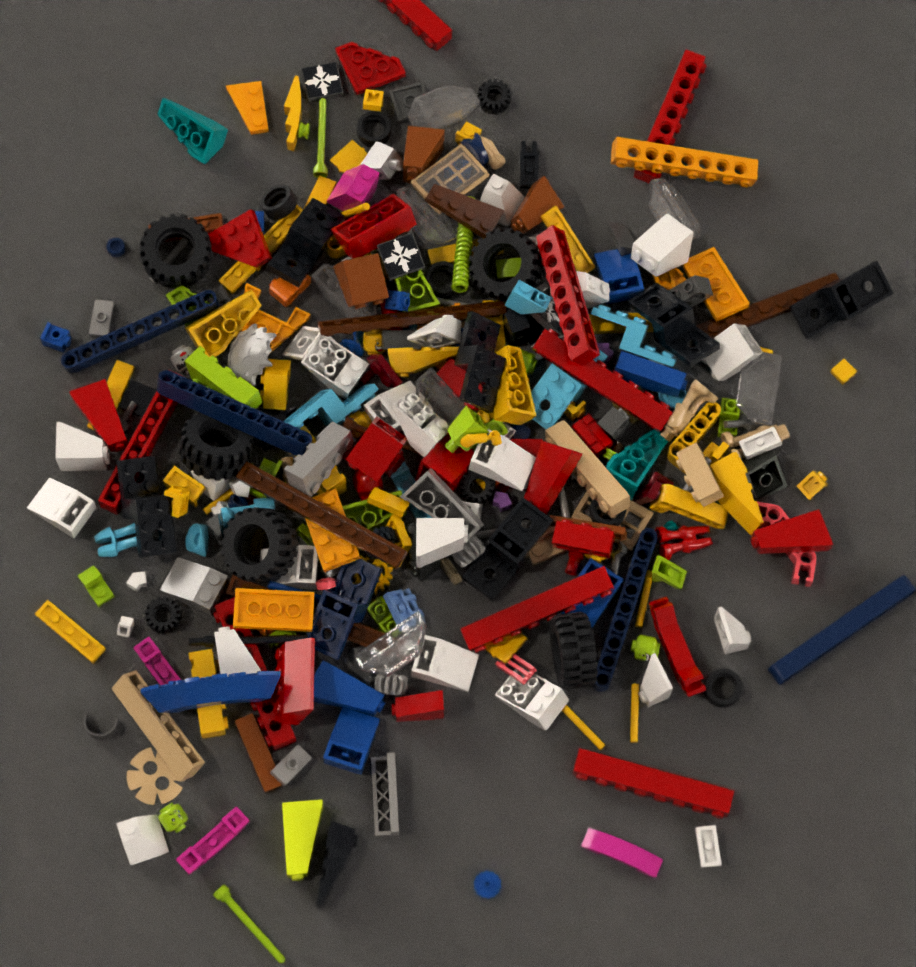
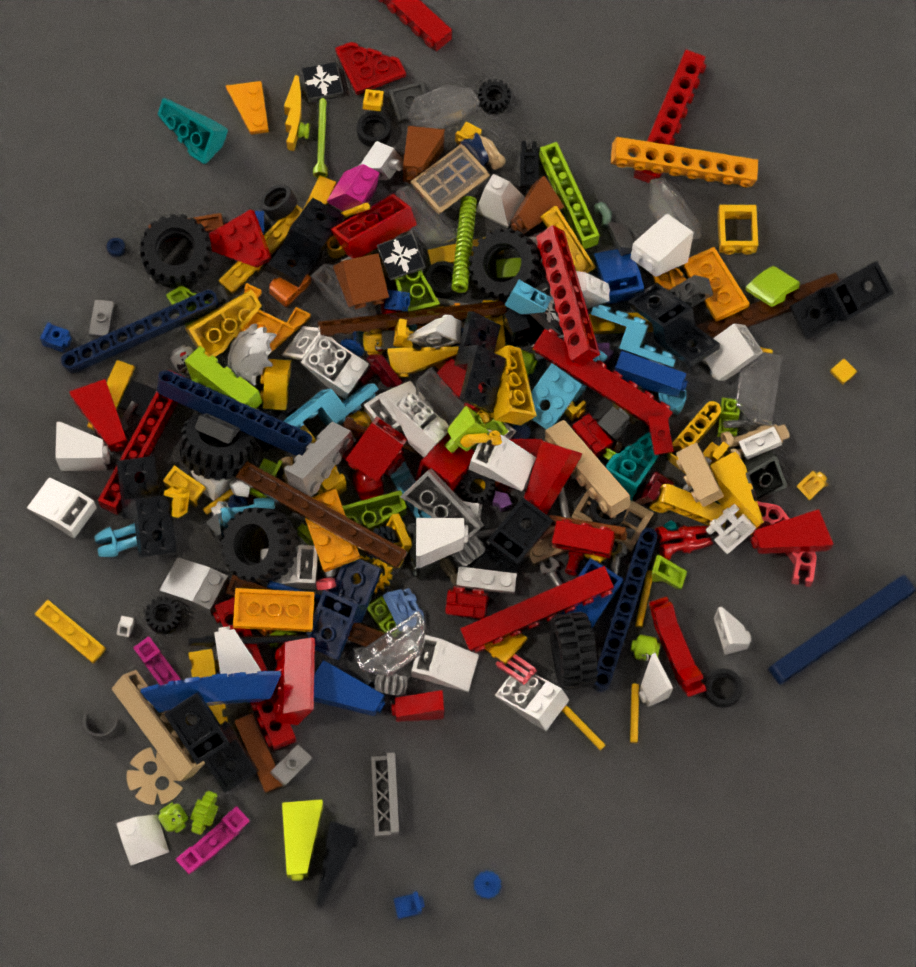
(96, 586): lime slope -> none
(137, 581): white piece -> none
(197, 539): medium azure piece -> none
(204, 812): none -> lime gear
(211, 742): none -> black bracket
(216, 428): none -> dark grey slope
(223, 894): lime piece -> none
(349, 157): yellow piece -> none
(351, 741): blue slope -> none
(388, 502): yellow tile -> none
(401, 335): none -> yellow bracket
(409, 905): none -> blue bracket
(466, 210): reddish brown wing -> none
(466, 603): none -> red brick
(487, 580): none -> white plate
(551, 571): none -> light grey bar
(569, 194): none -> lime brick
(602, 208): none -> sand green arm
(622, 851): dark pink slope -> none
(653, 783): red brick -> none
(660, 434): none -> red plate
(686, 410): tan piece -> none
(708, 846): white plate -> none
(735, 533): none -> white plate
(737, 212): none -> yellow window
(772, 286): none -> lime slope

